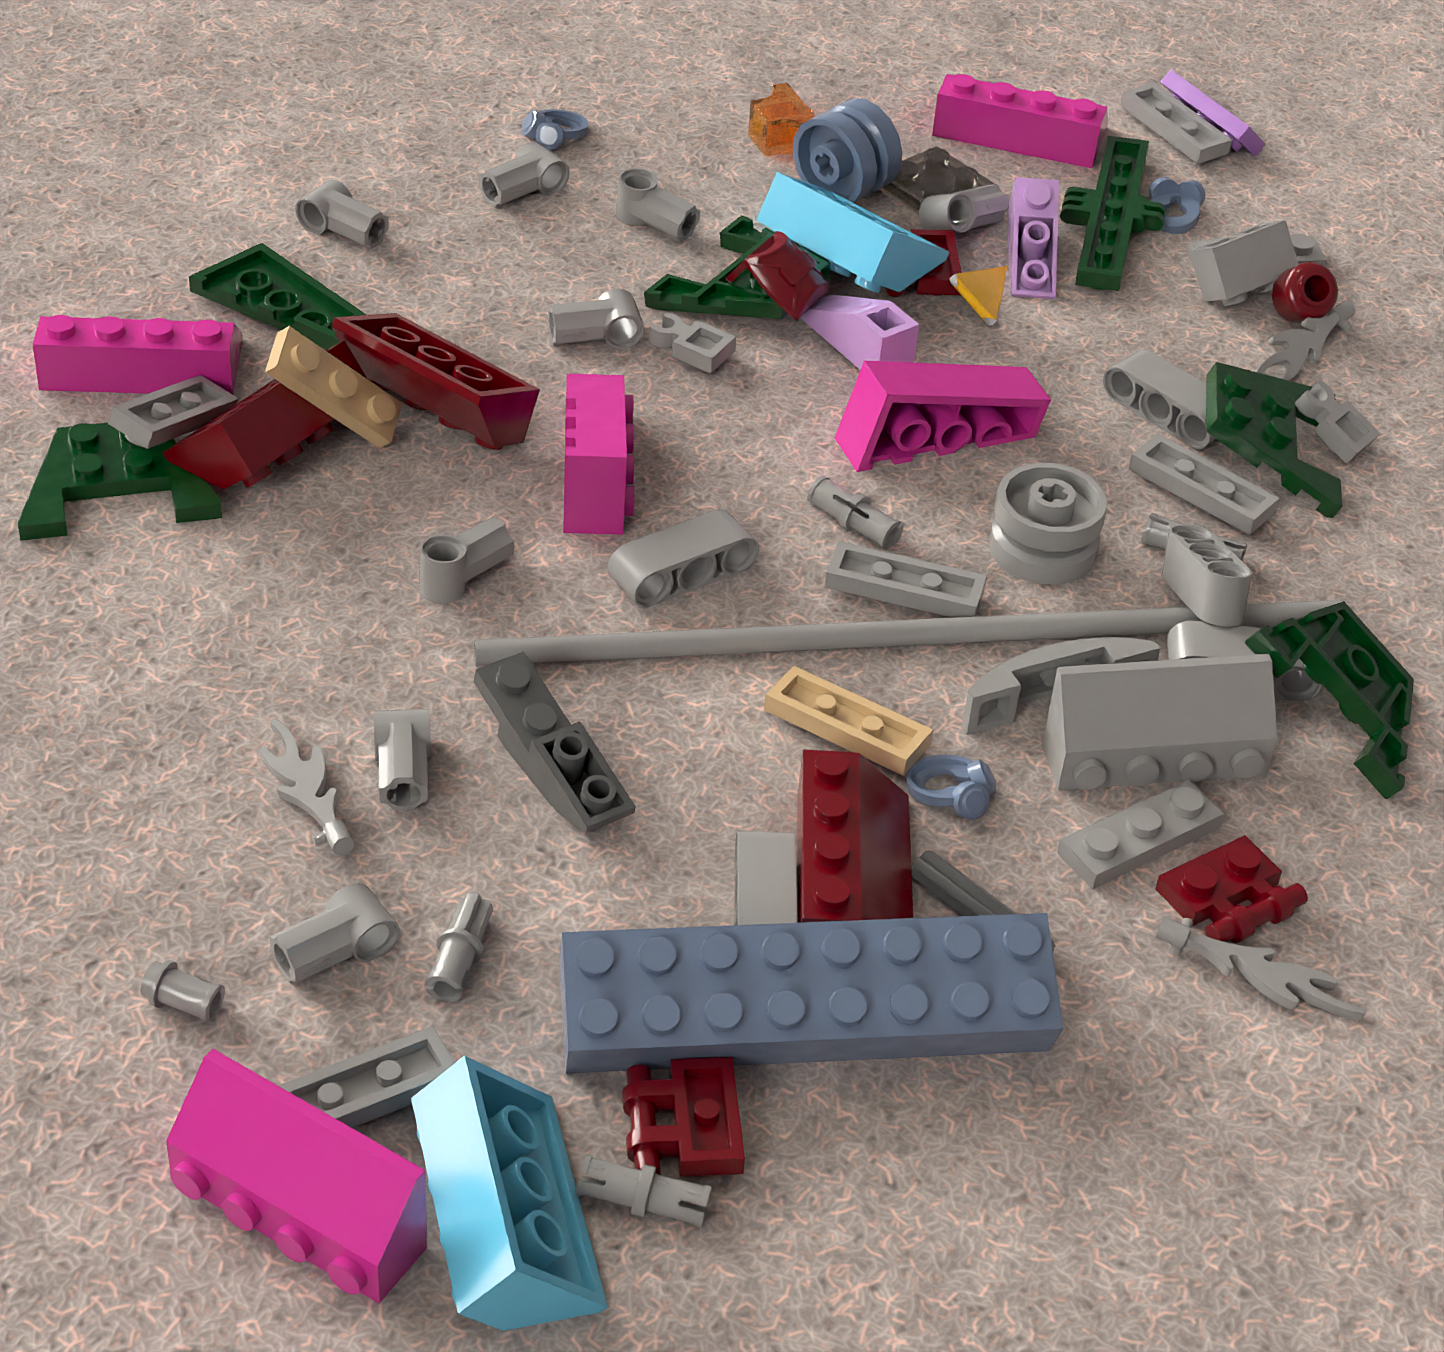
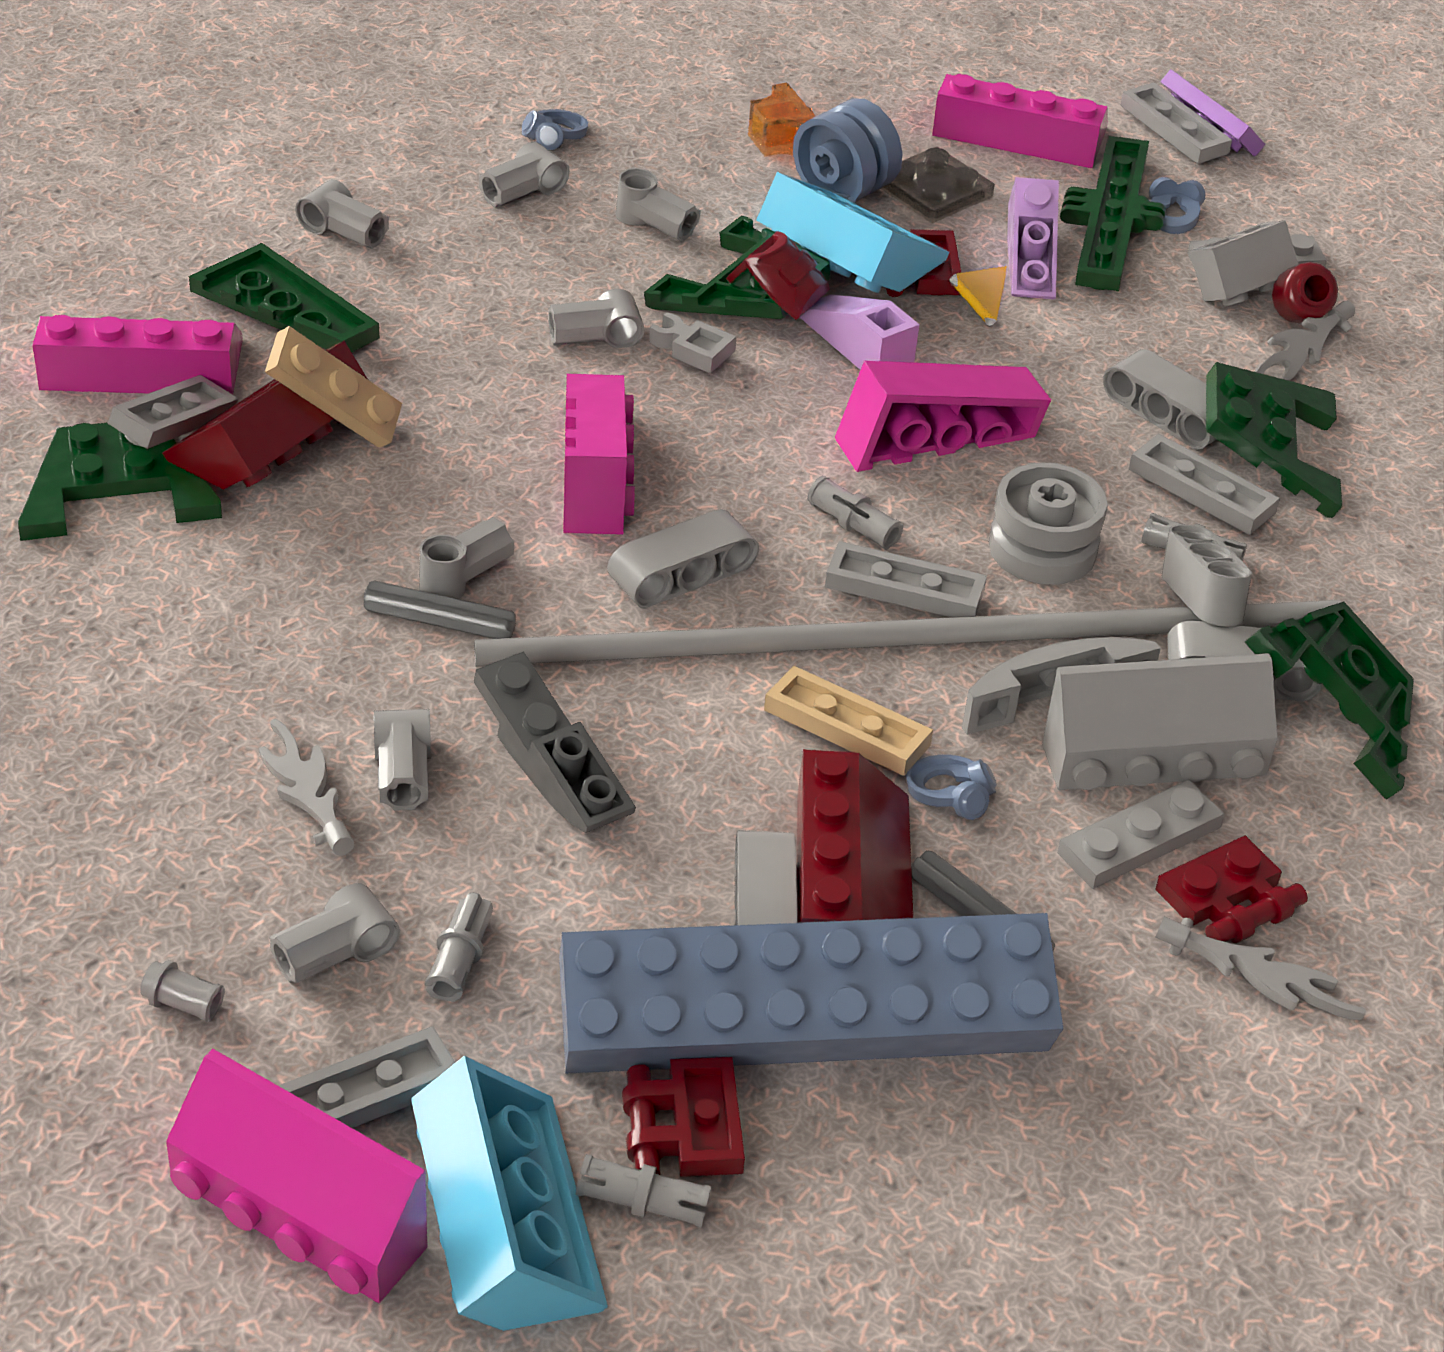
(439, 610): none -> dark grey axle
(440, 377): dark red slope -> none
(963, 209): light grey piece -> none
(1339, 425): light grey plate -> none

